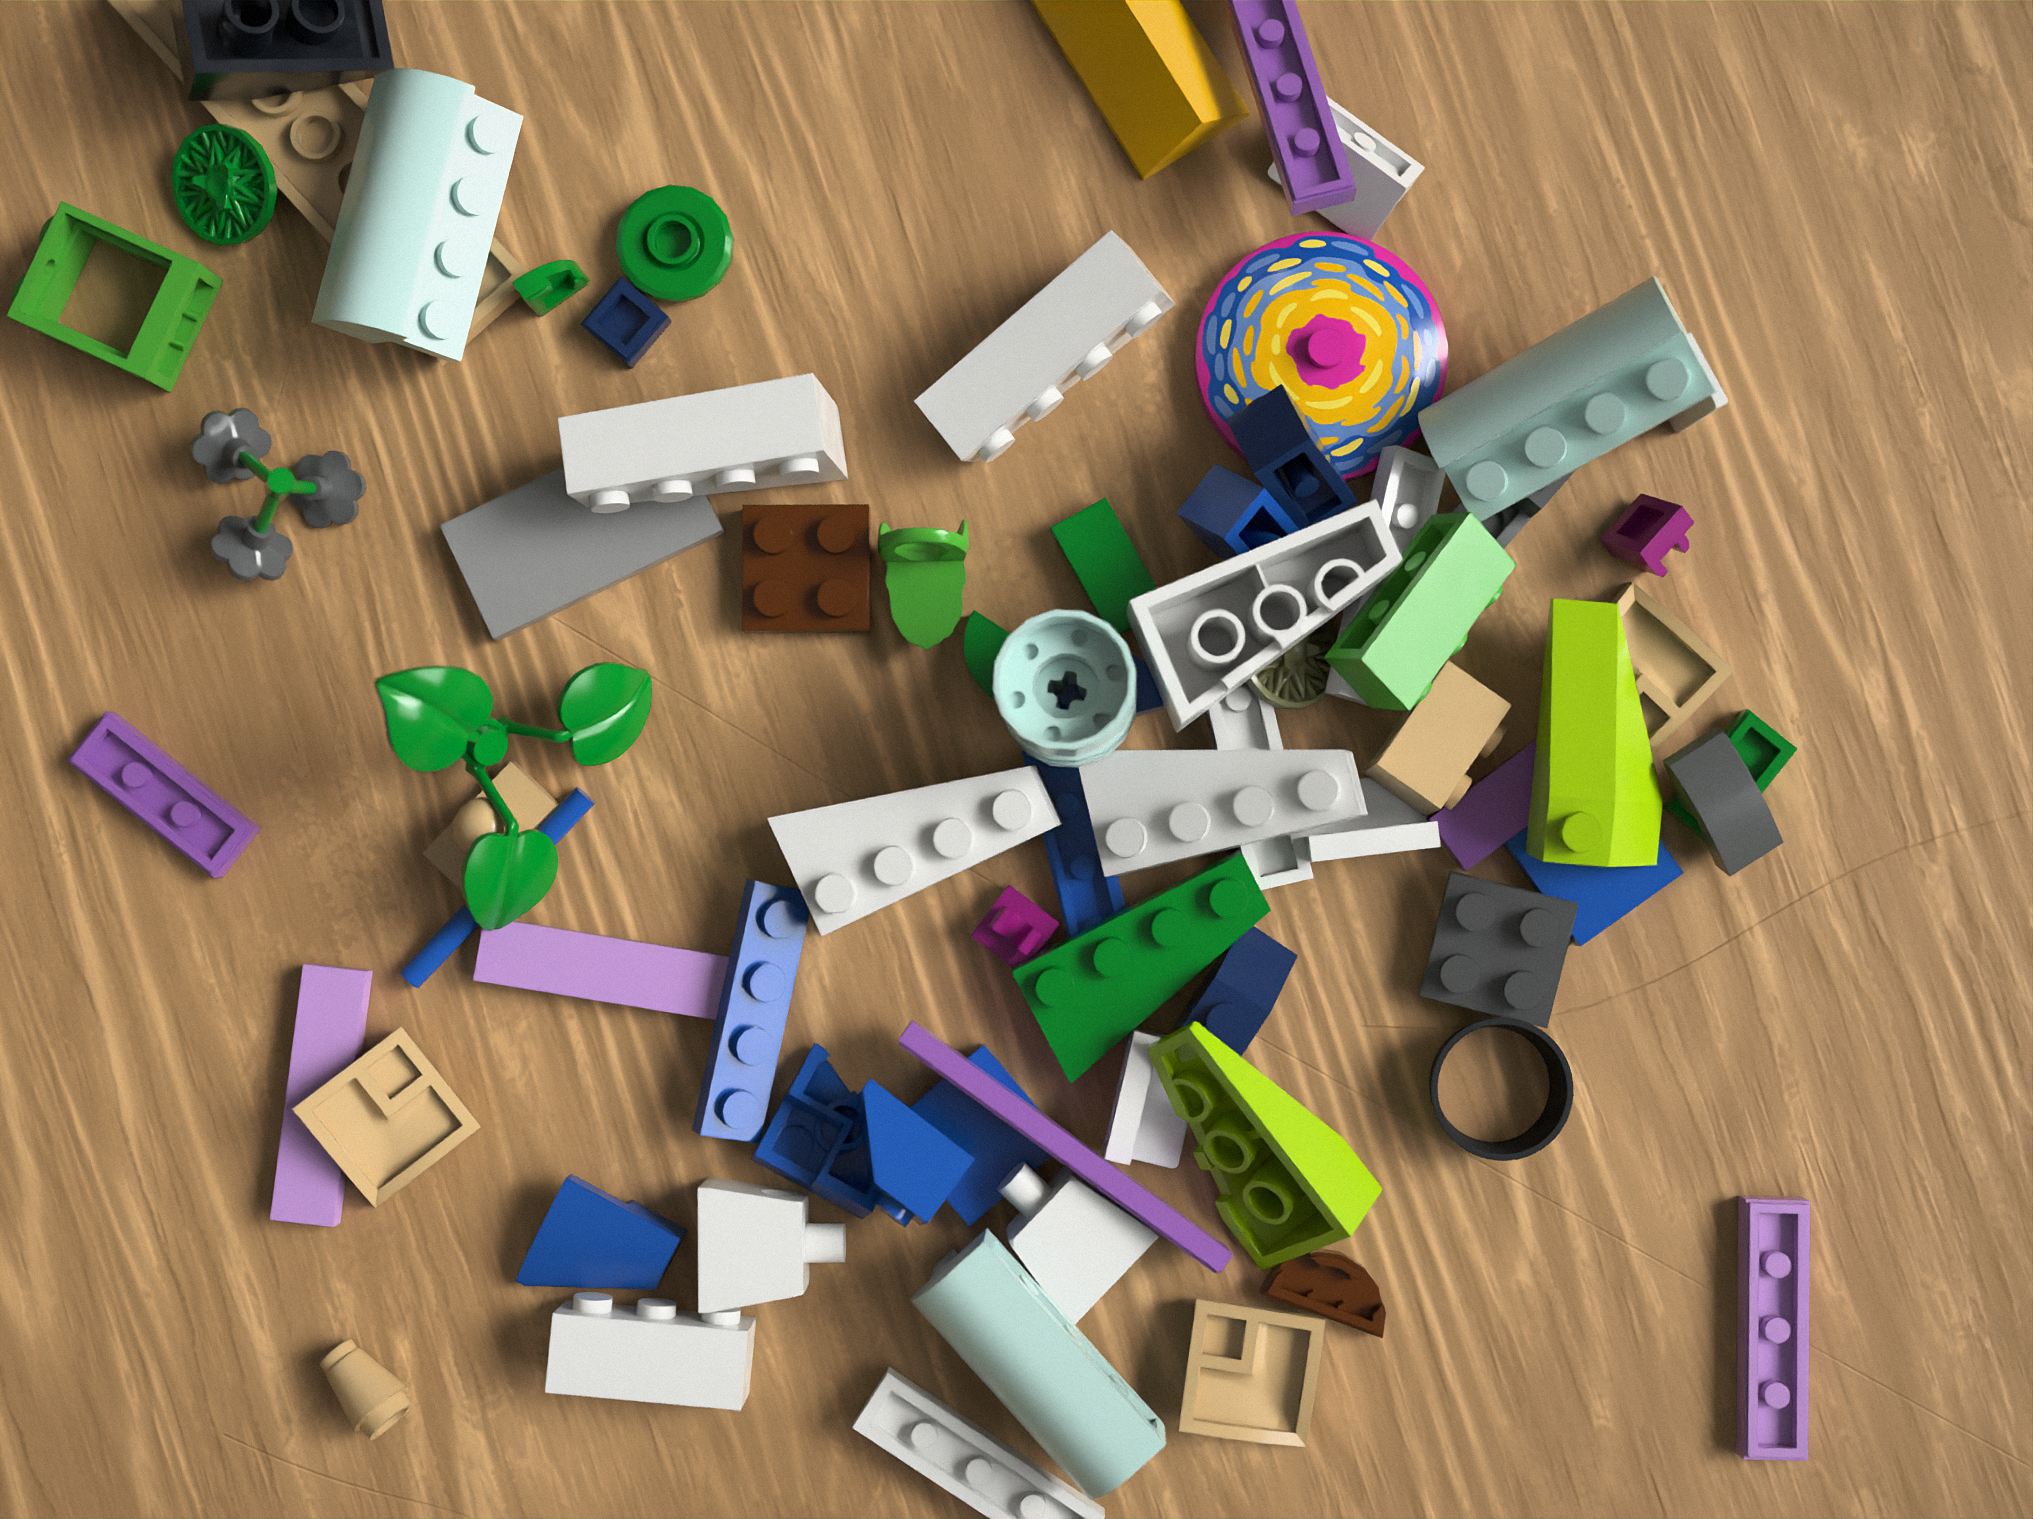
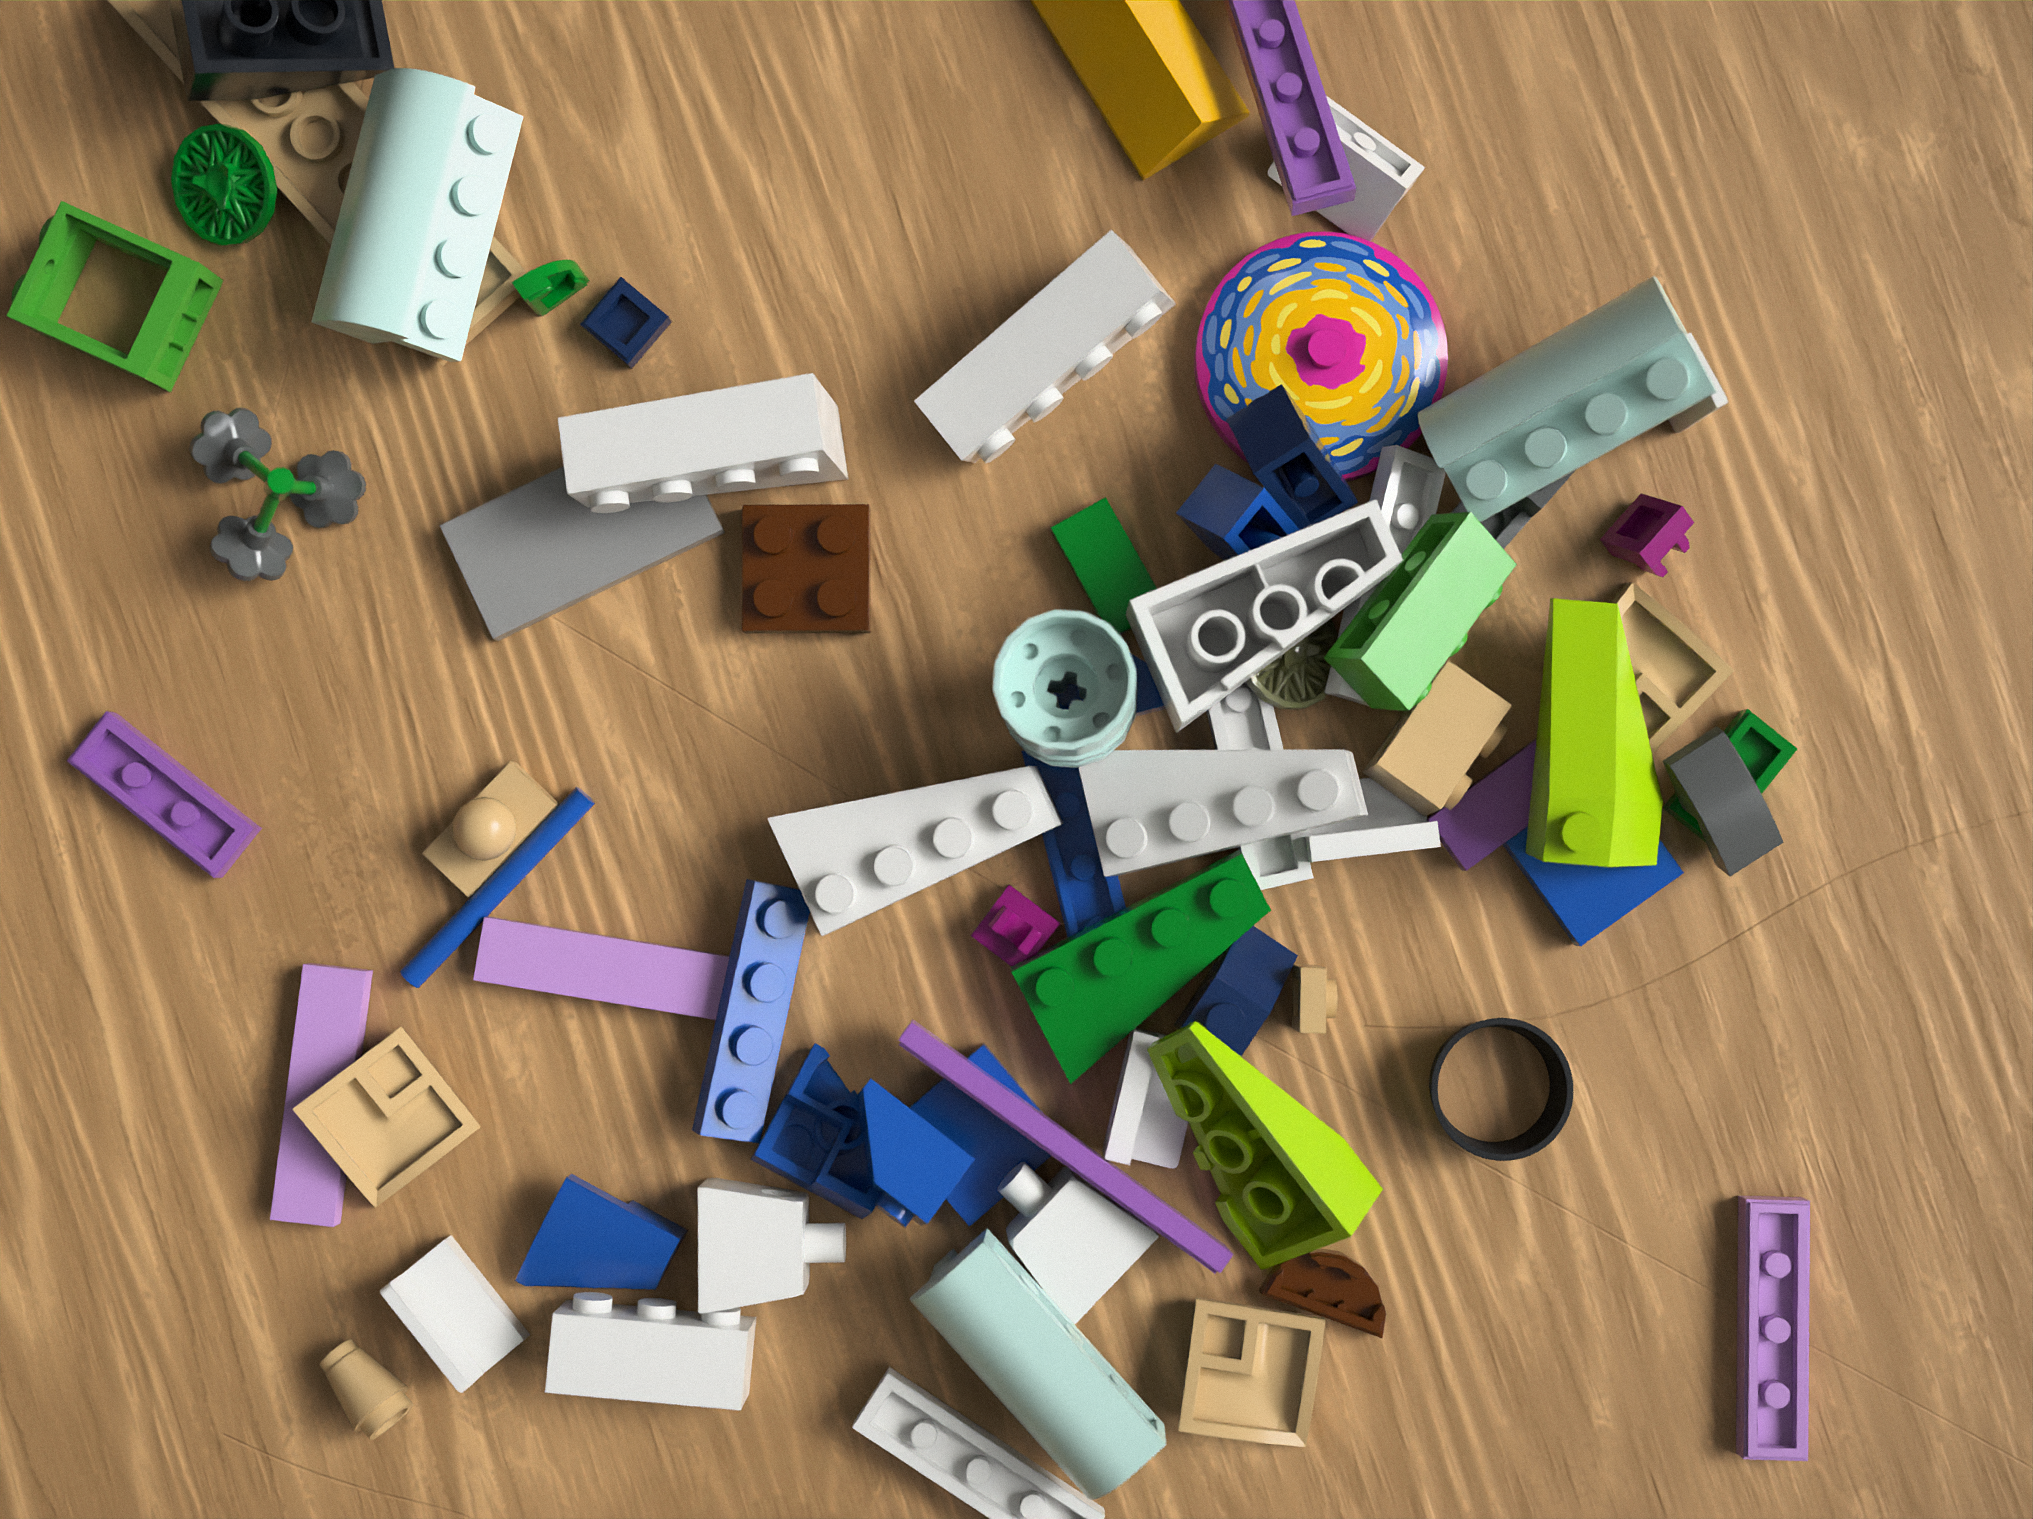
(445, 715): green plant -> none
(454, 1313): none -> white panel
(674, 243): green wheel -> none
(925, 580): bright green piece -> none
(981, 648): green tile -> none
(1312, 998): none -> tan plate
(1498, 948): dark grey plate -> none

